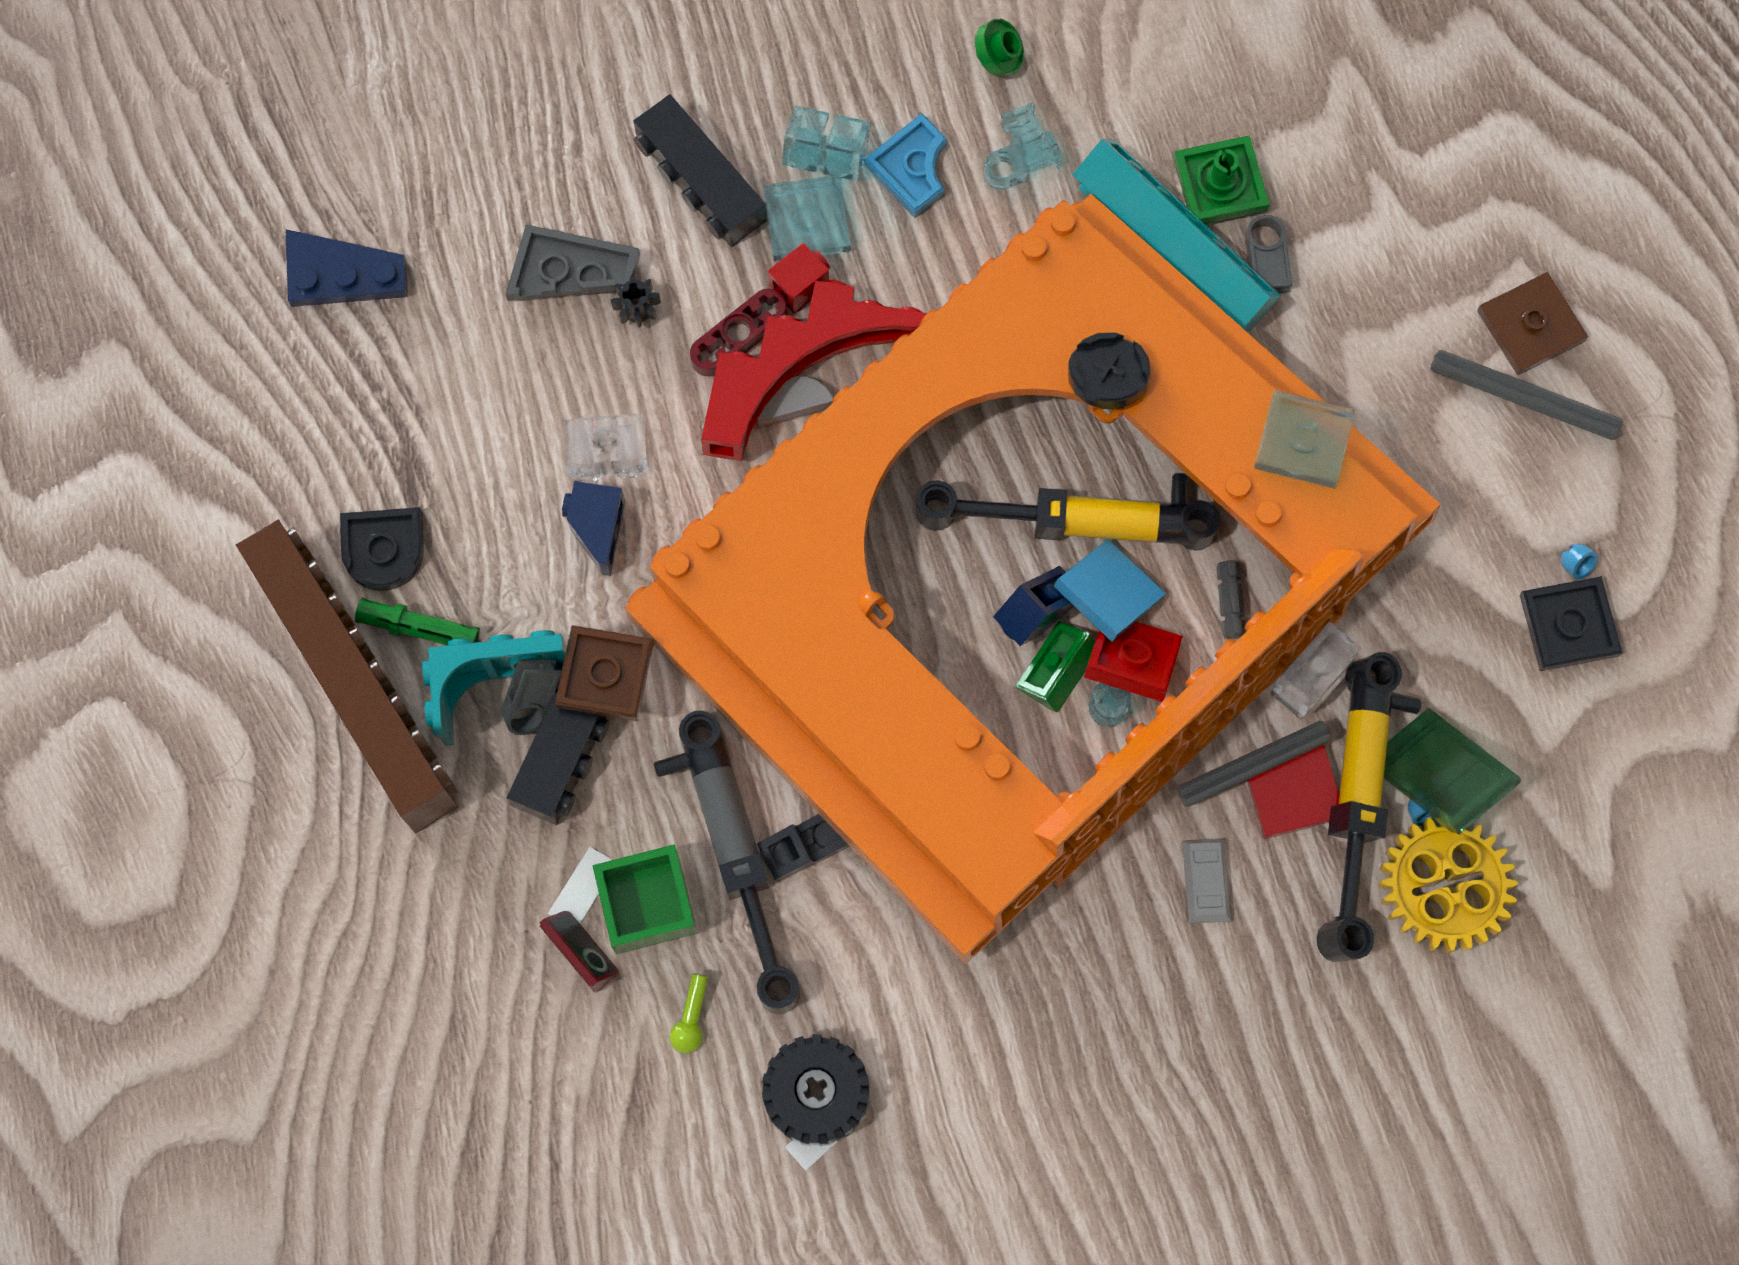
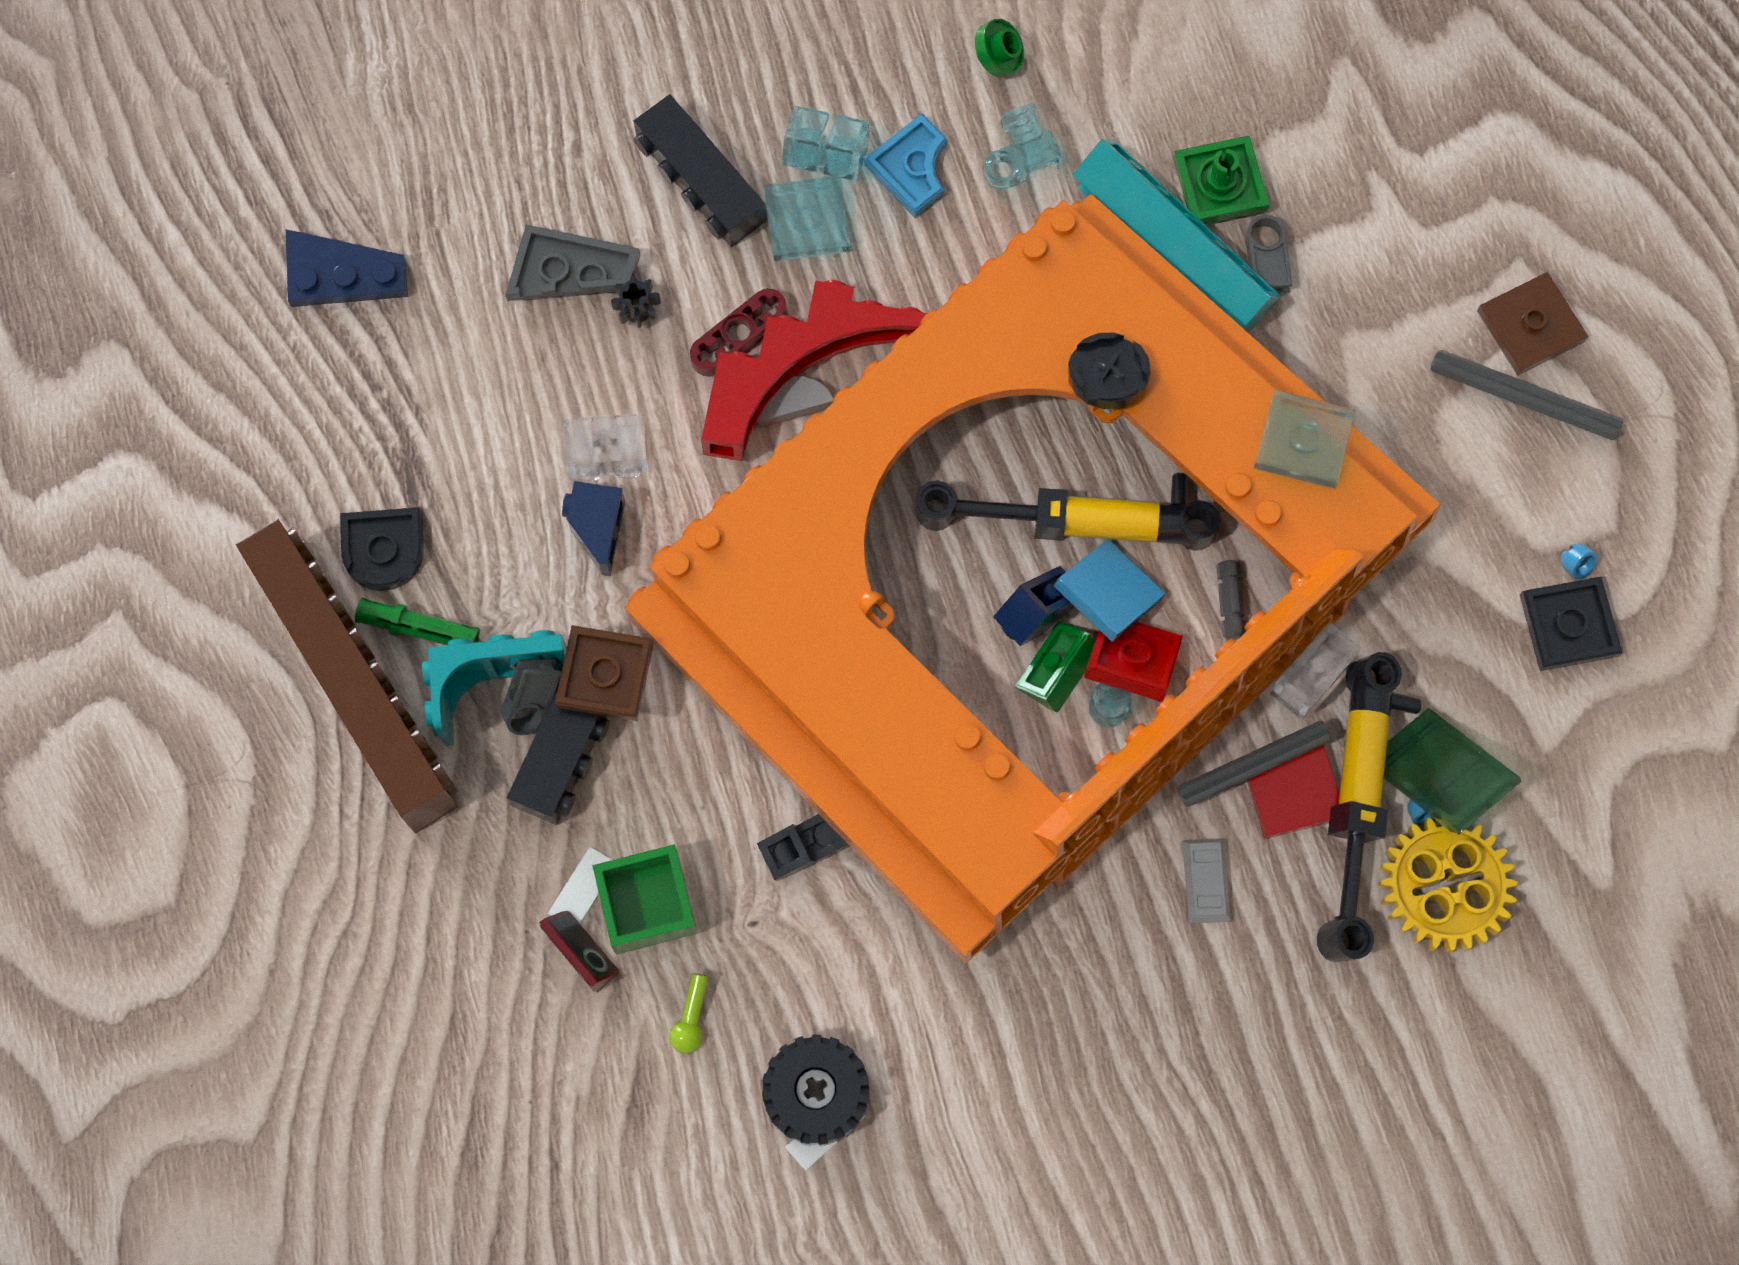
(731, 842): black piece -> none
(796, 276): red brick -> none

